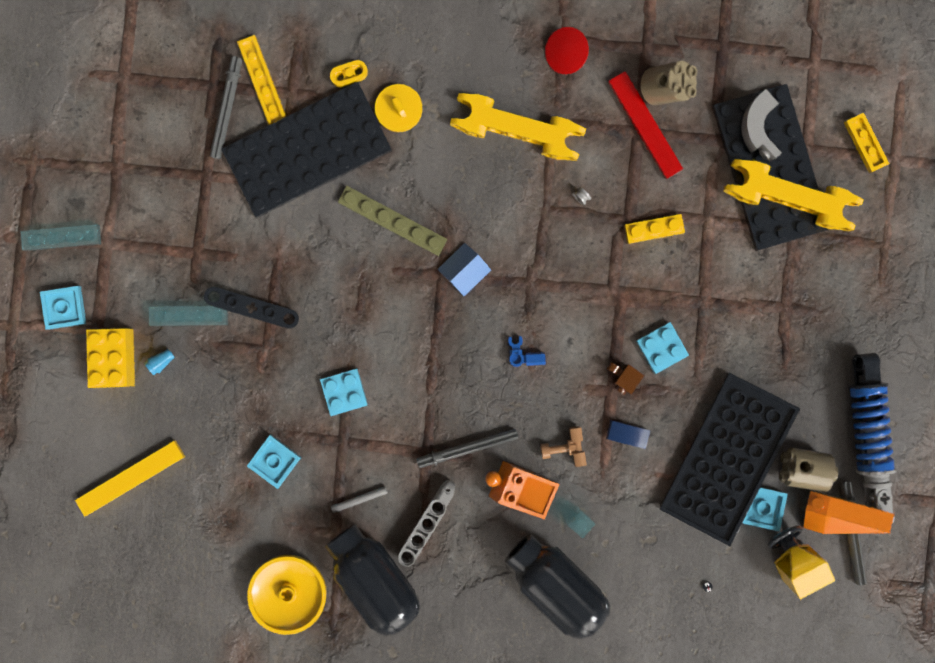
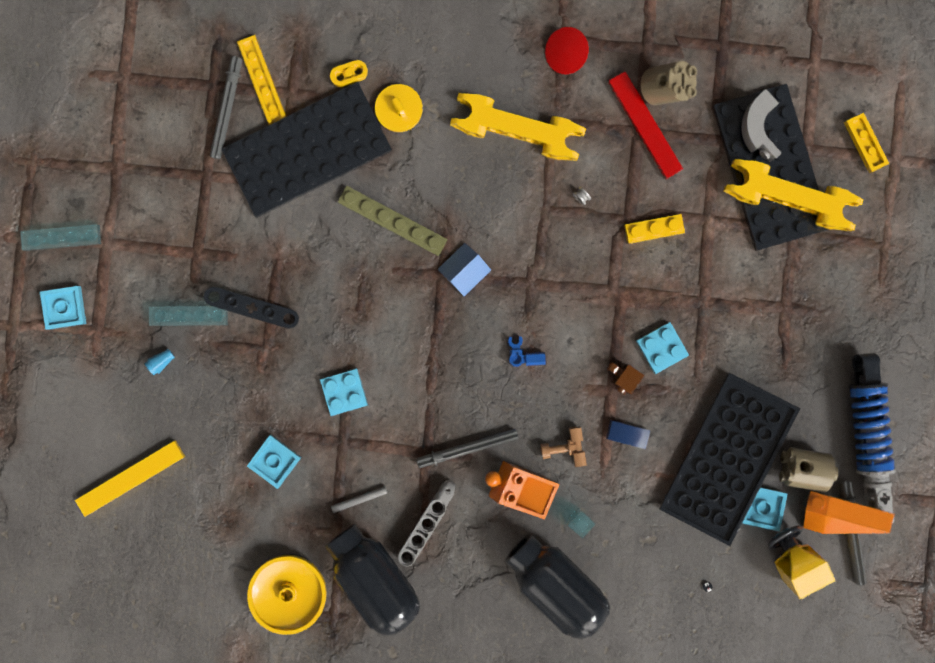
(110, 358): yellow brick -> none

